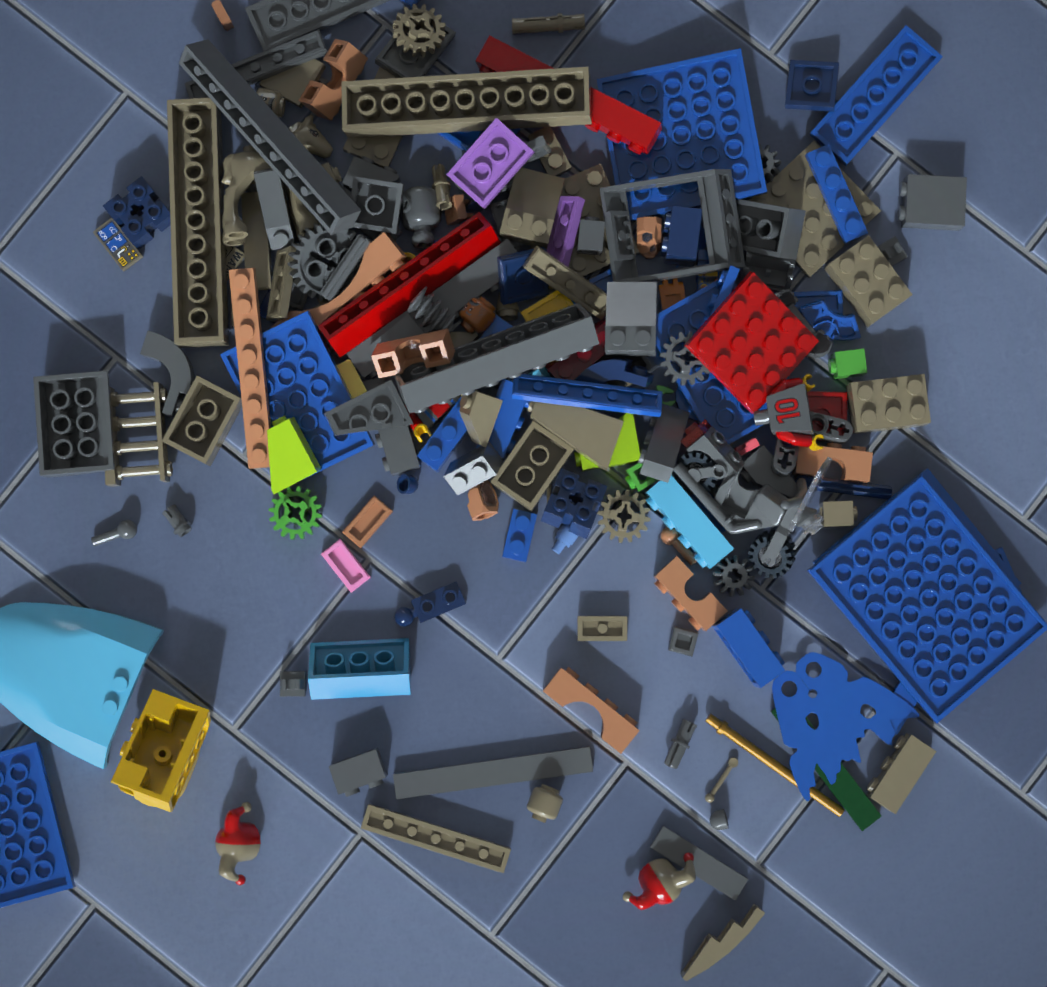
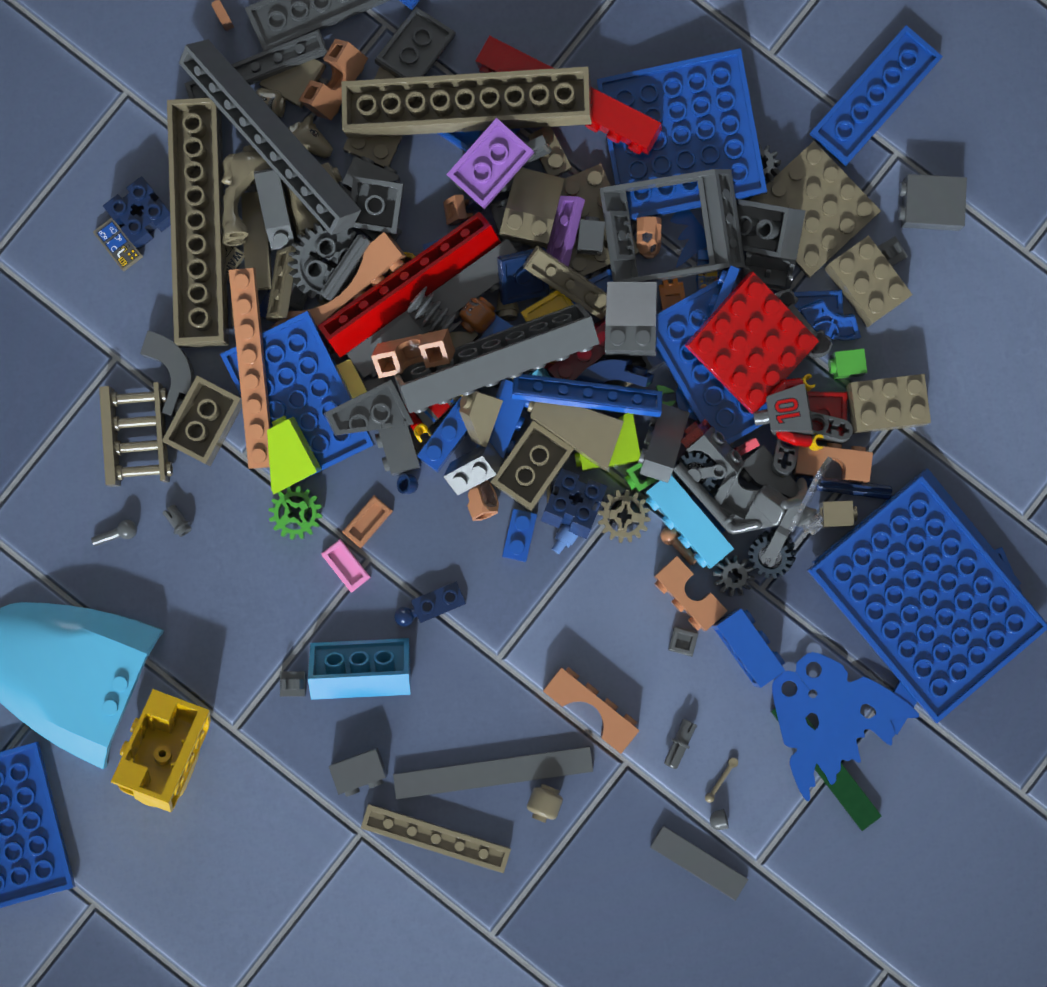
(74, 424): dark grey slope -> none
(236, 843): piece -> none
(417, 26): dark tan gear -> none
(420, 215): dark grey piece -> none
(441, 187): dark tan axle -> none
(551, 23): dark tan pin -> none
(601, 628): dark tan plate -> none
(661, 882): piece -> none
(683, 236): dark blue brick -> none
(684, 370): dark grey gear -> none
(714, 949): dark tan slope -> none
(723, 728): pearl gold bar -> none
(812, 85): dark blue plate -> none
(836, 194): blue plate -> none
(900, 772): dark tan brick -> none

